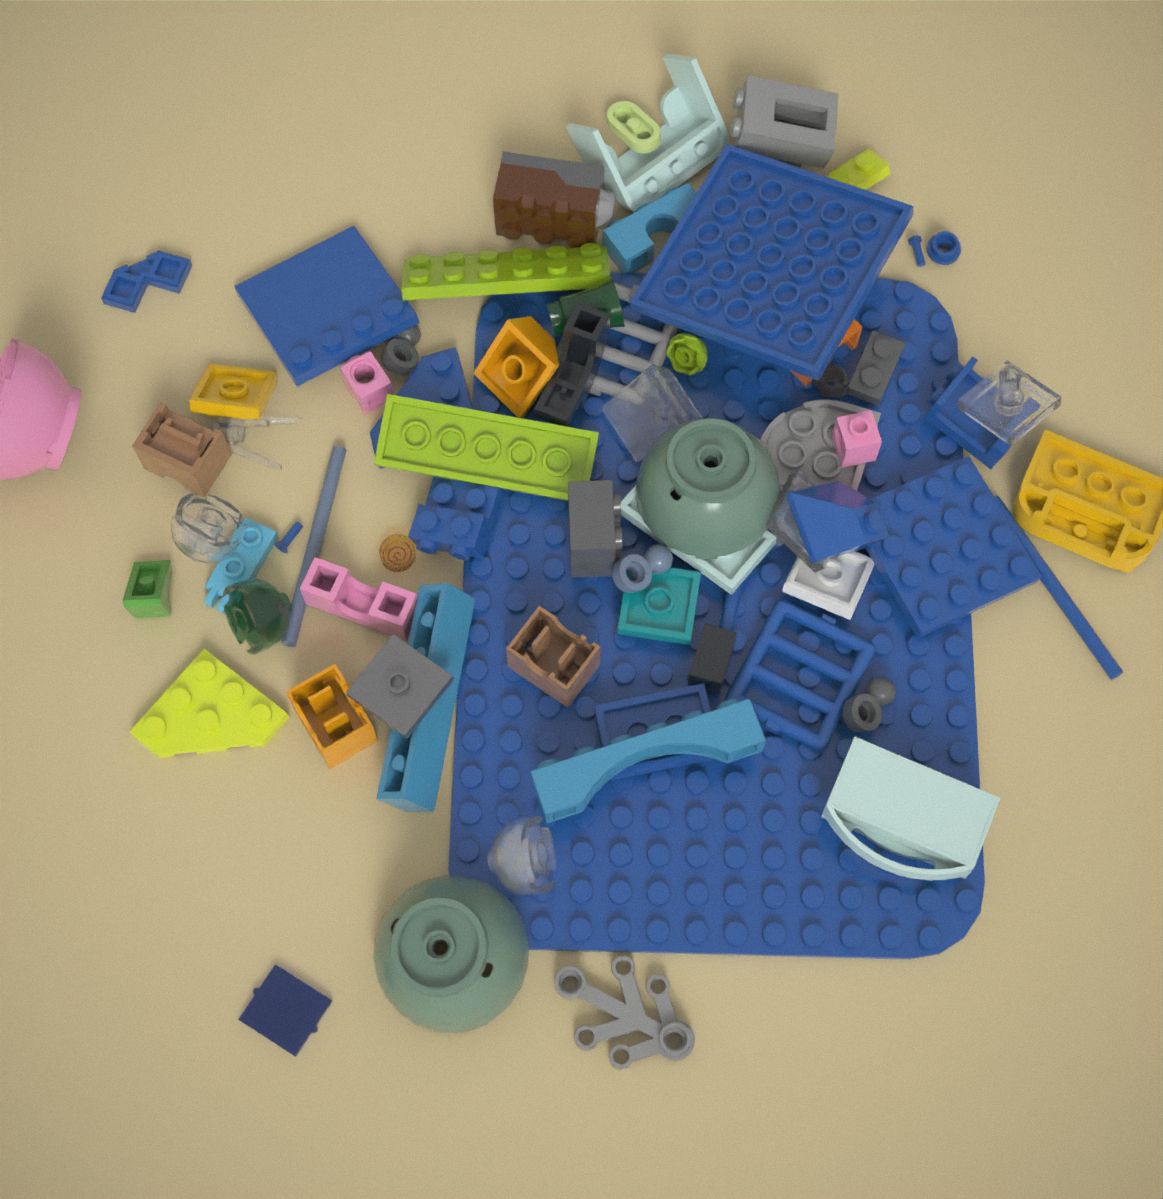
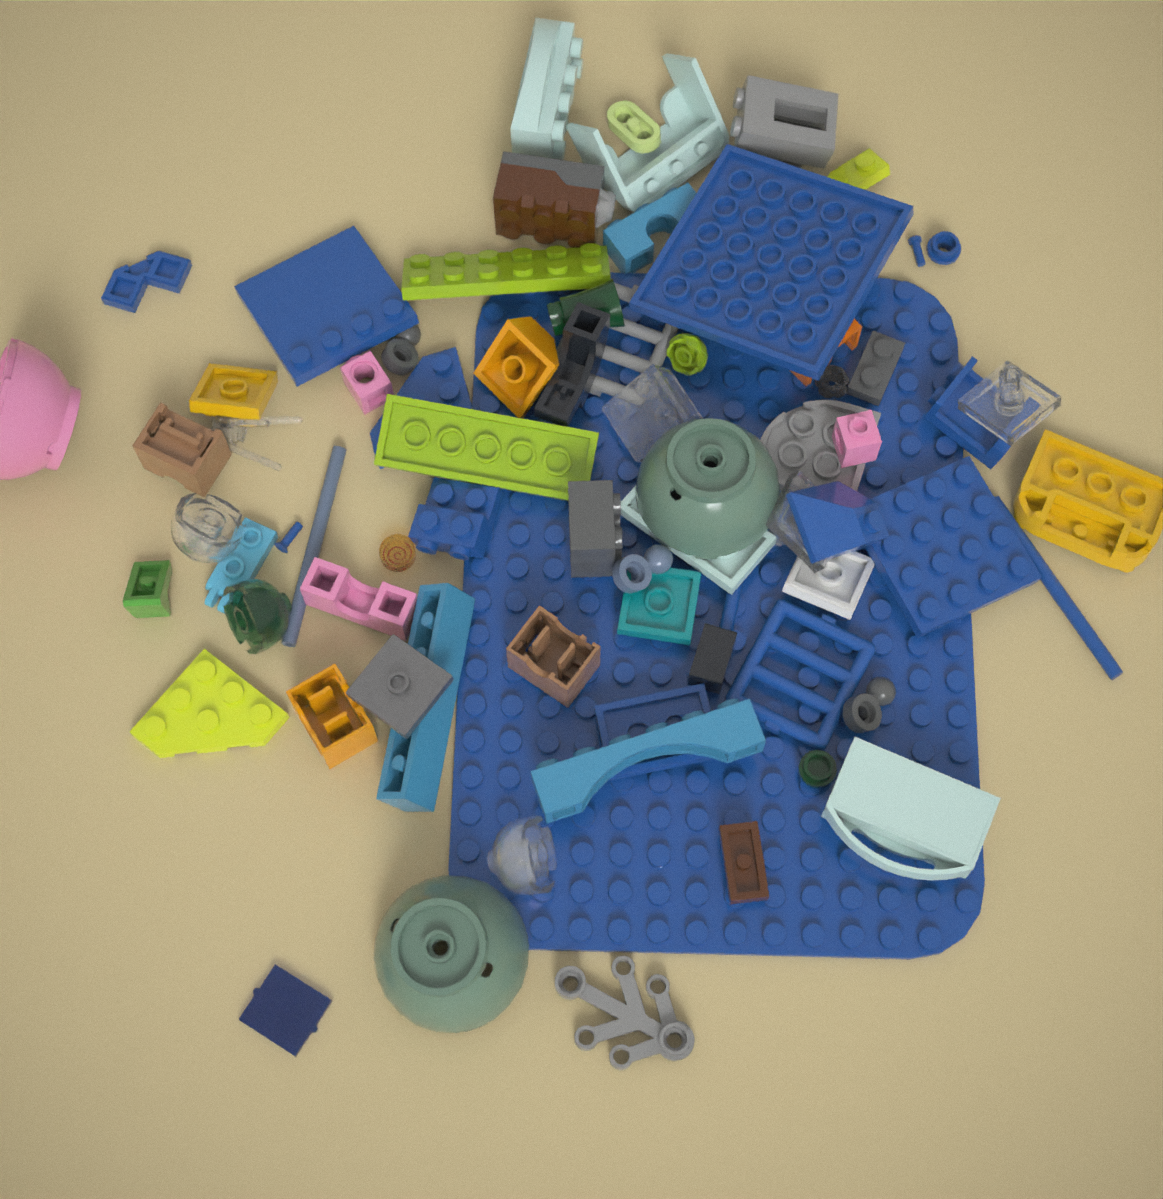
(547, 89): none -> light aqua piece
(743, 862): none -> reddish brown plate
(817, 768): none -> dark green plate

